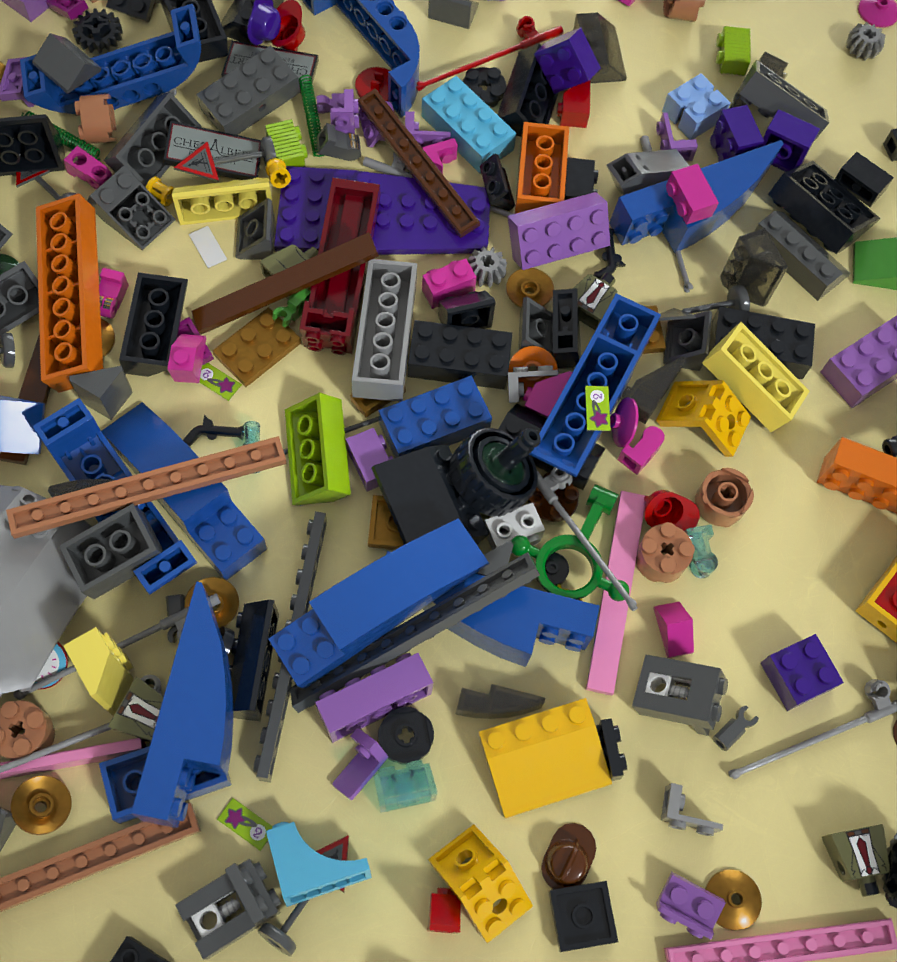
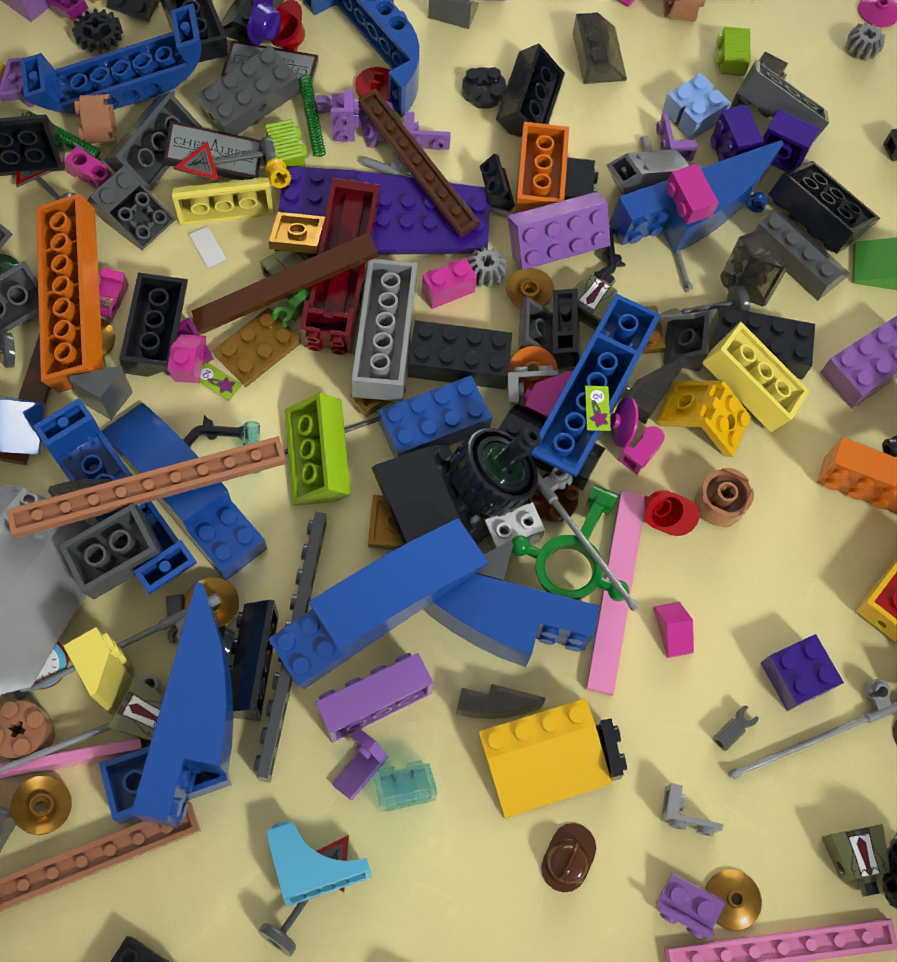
(64, 63): dark grey slope -> none
(160, 191): yellow bush -> none
(245, 823): lime sticker -> none
(254, 895): dark grey brick -> none
(256, 232): dark grey slope -> none
(296, 233): none -> pearl gold plate
(338, 144): dark grey leg -> none
(366, 451): medium lavender brick -> none
(414, 722): black plate -> none
(421, 628): dark grey plate -> none
(442, 152): dark pink slope -> none
(444, 912): red slope -> none
(469, 120): medium azure brick -> none
(469, 310): black slope -> none
(482, 882): yellow bracket -> none
(525, 29): red piece -> none
(556, 568): black wheel -> none
(567, 60): dark purple brick -> none
(575, 106): red slope -> none
(583, 916): black plate -> none
(665, 539): nougat brick -> none
(703, 560): clear light blue leg -> none
(703, 698): dark grey brick -> none
(760, 204): none -> blue hinge
(864, 179): black brick -> none

